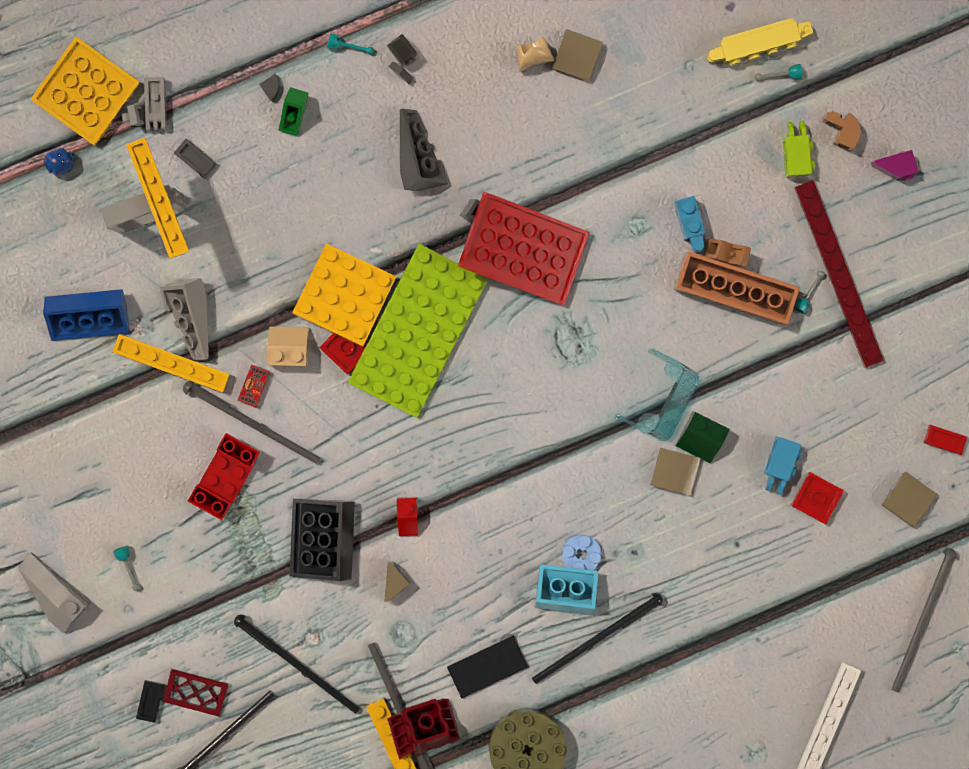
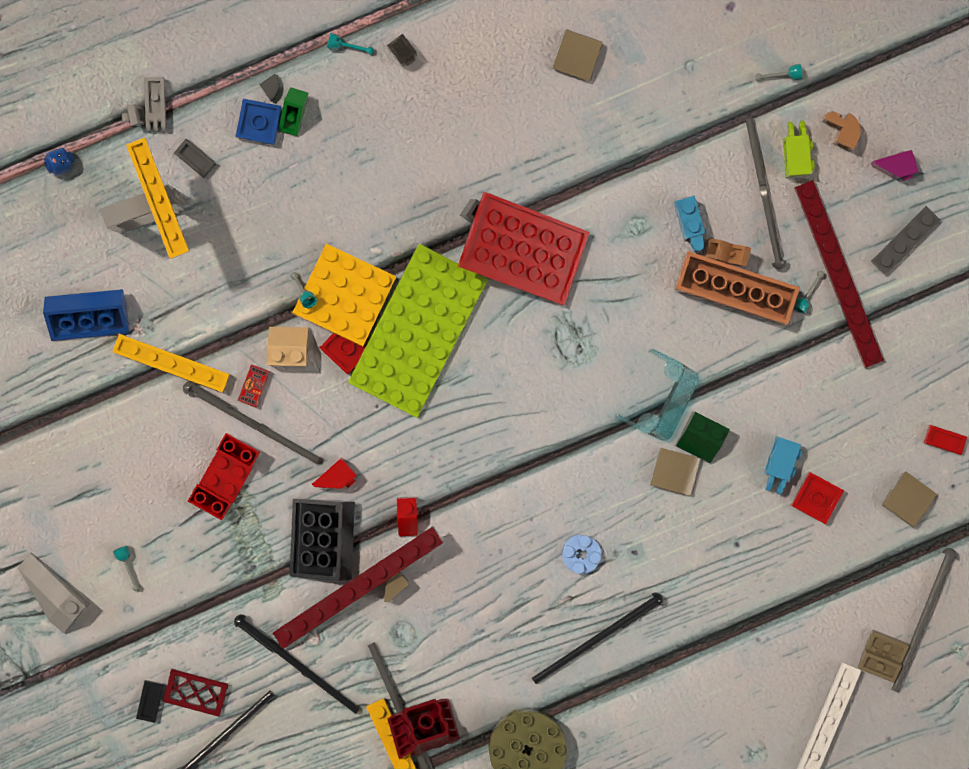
(85, 91): yellow plate -> none
(189, 307): light grey wedge -> none
(258, 121): none -> blue plate
(305, 297): none -> teal hinge
(337, 476): none -> red slope
(358, 587): none -> dark red plate
(401, 72): dark grey tile -> none
(418, 162): dark grey wedge -> none
(487, 666): black piece -> none
(533, 54): tan hair -> none
(566, 589): medium azure slope -> none
(759, 40): light yellow hinge -> none
(779, 263): none -> dark grey bar
(883, 656): none -> dark tan slope
(905, 240): none -> dark grey plate

